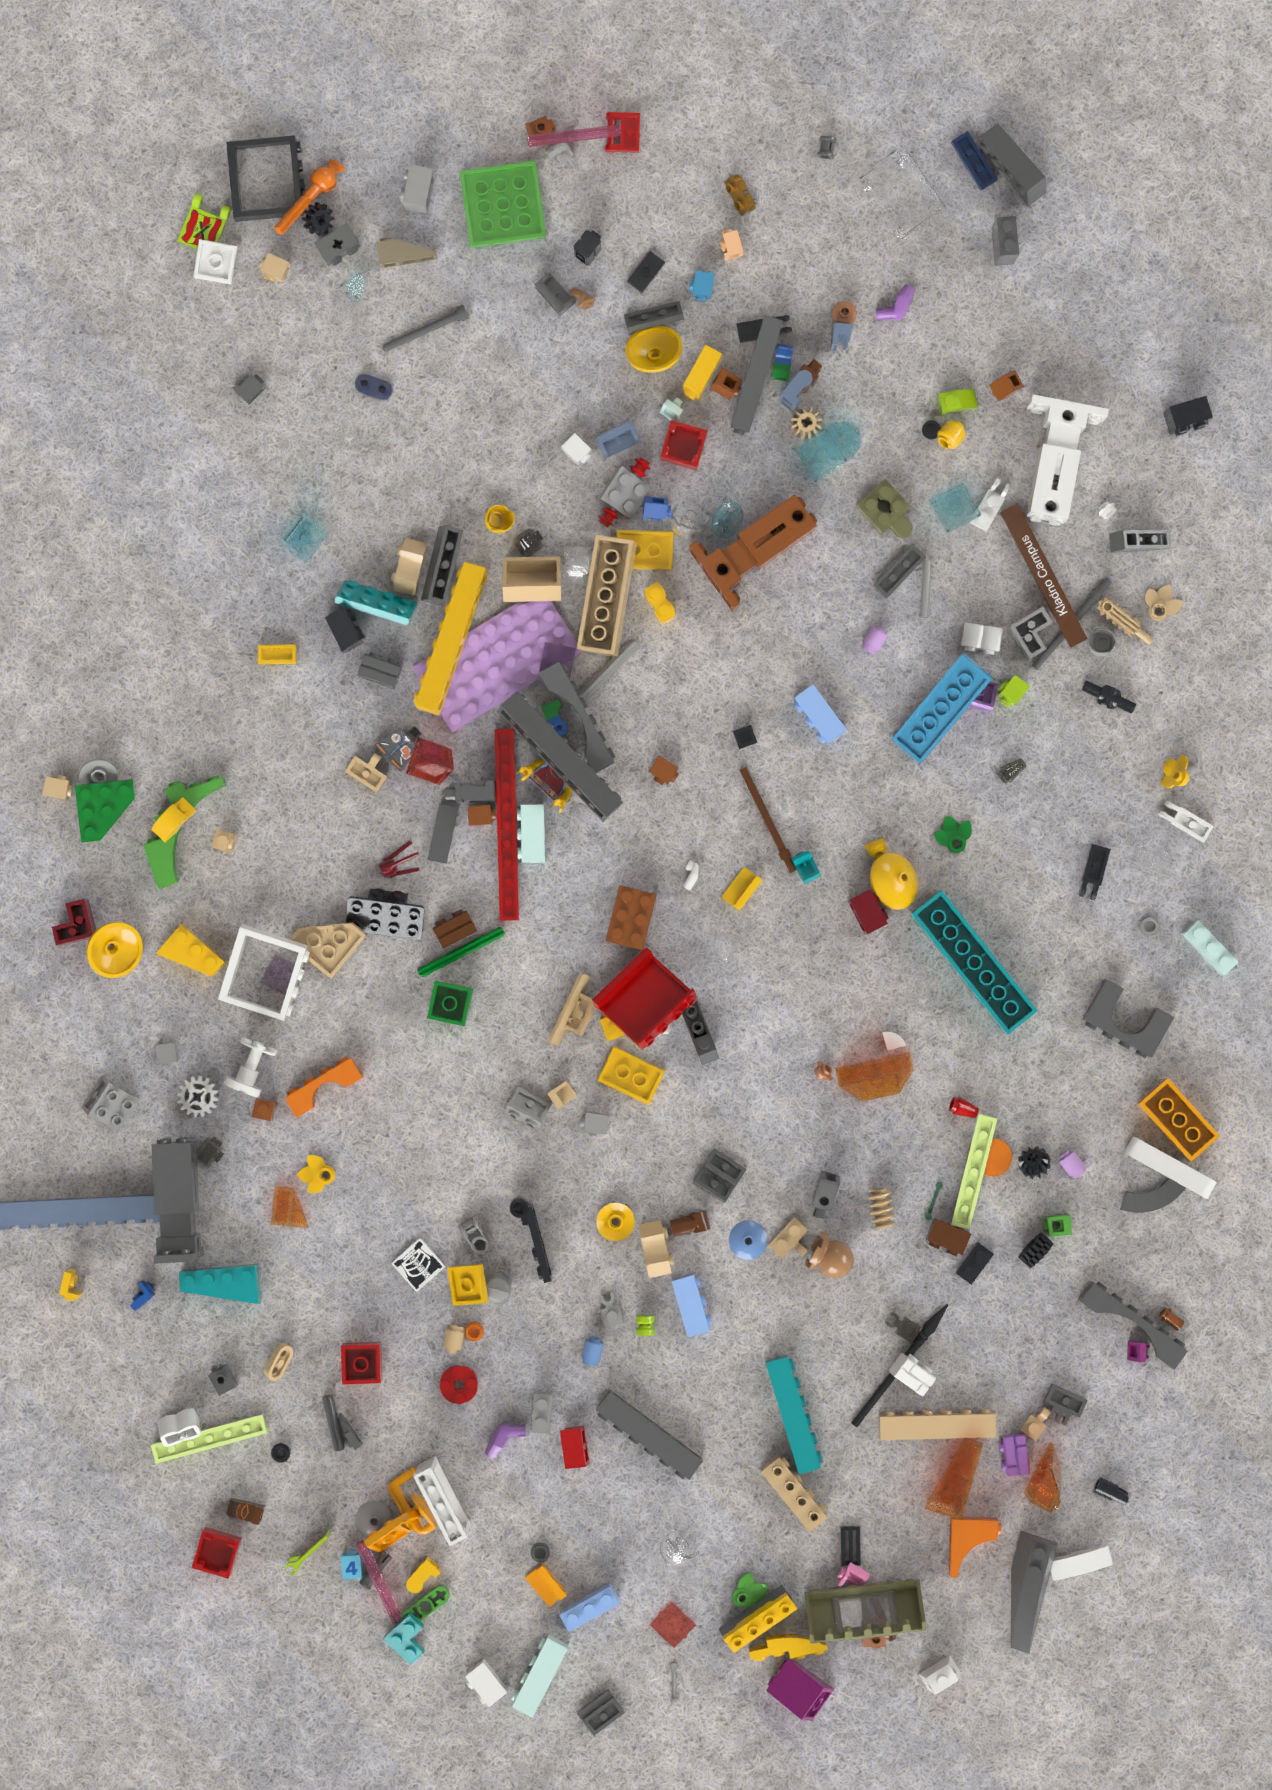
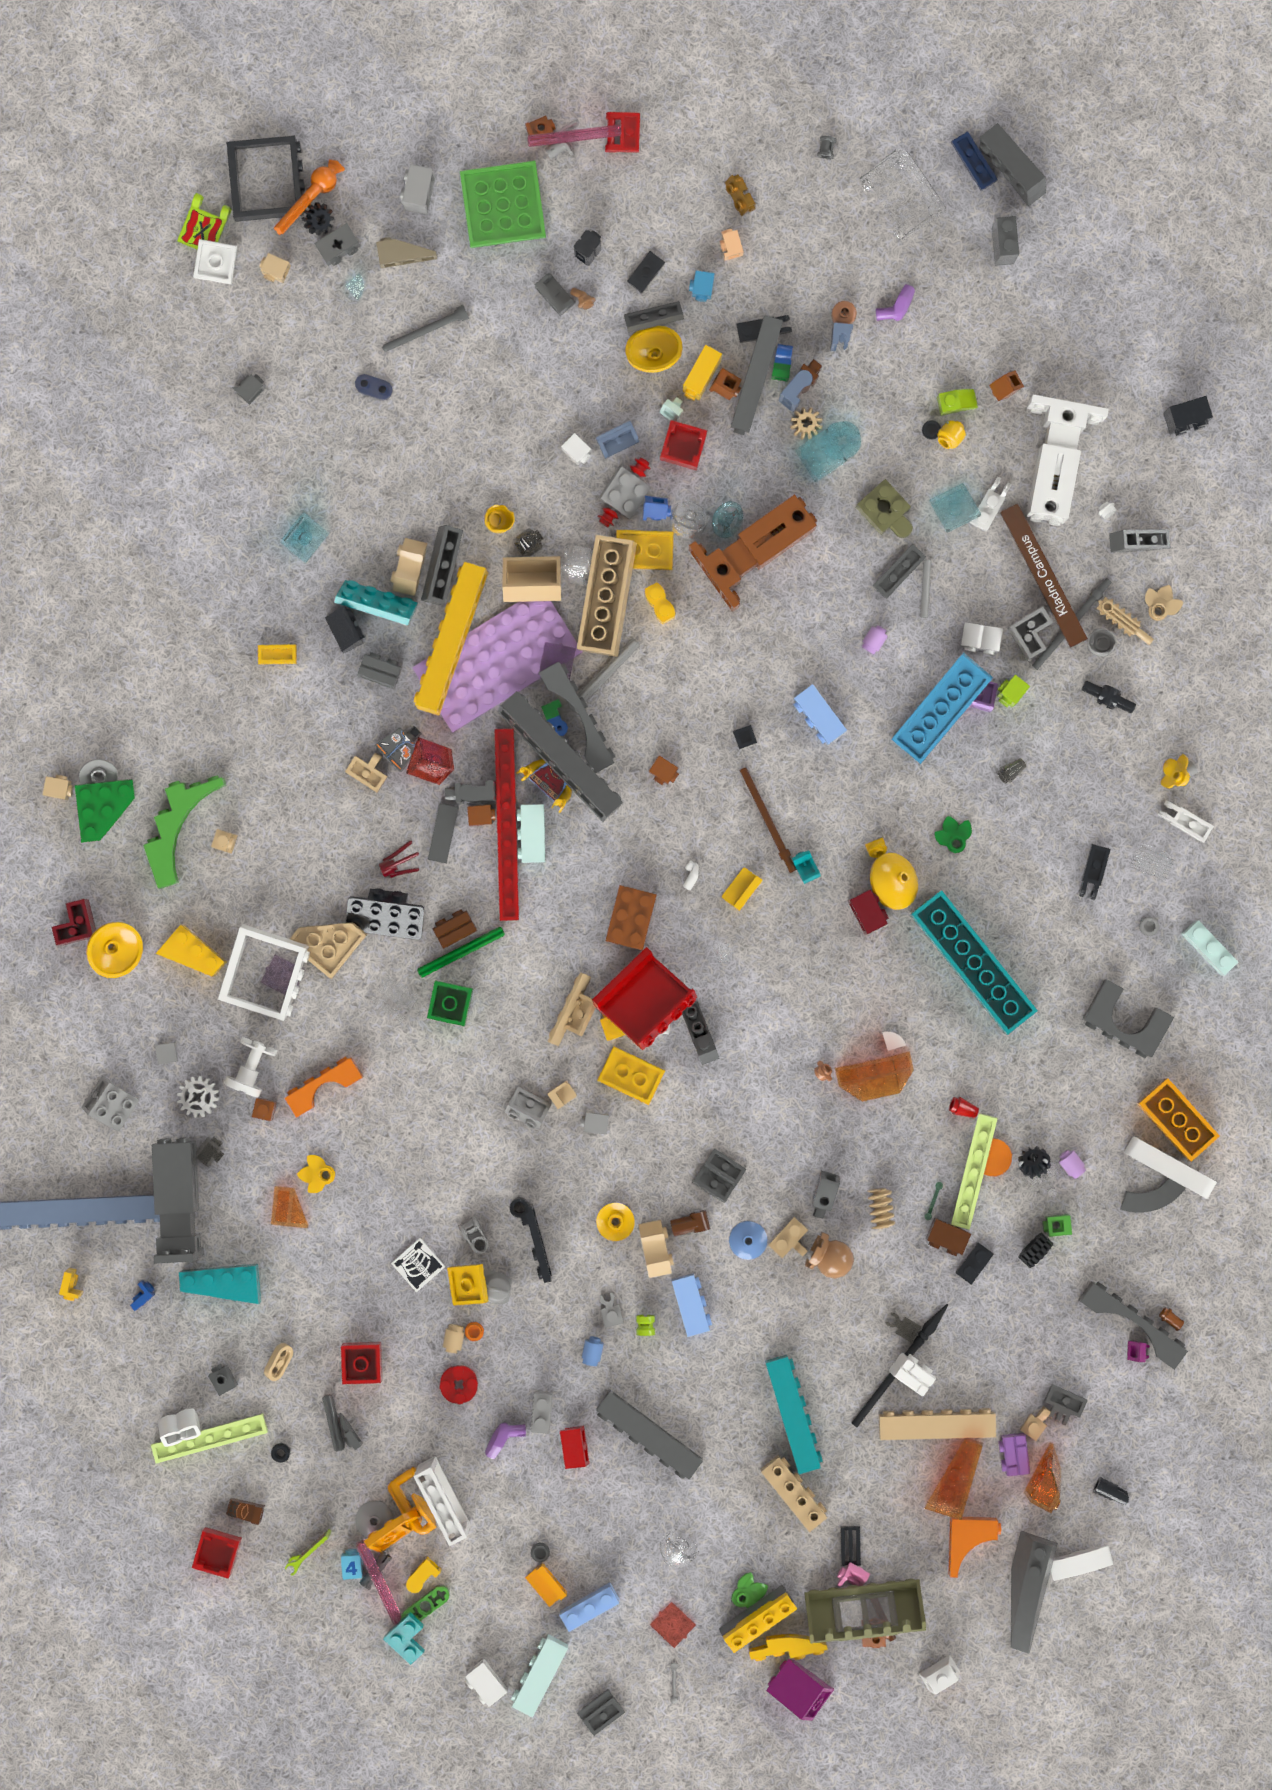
(172, 819): yellow brick -> none

